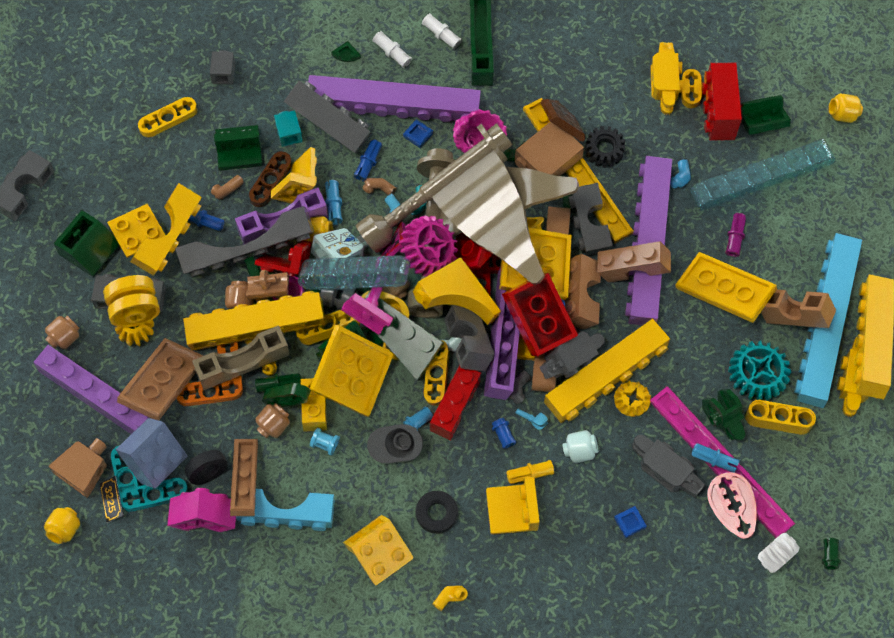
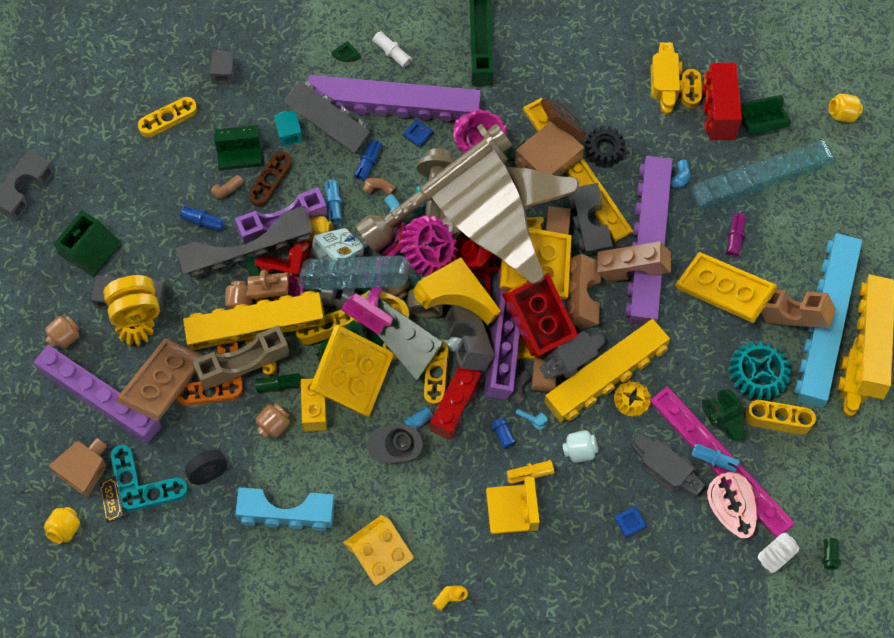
(134, 227): yellow hinge -> none
(151, 452): sand blue brick -> none
(180, 207): yellow arch -> none
(201, 510): dark pink brick -> none
(244, 477): medium nougat tile -> none
(287, 395): dark green beam -> none
(299, 180): yellow bracket -> none
(324, 441): medium azure bush -> none
(436, 497): black tyre -> none
(441, 31): white pin -> none

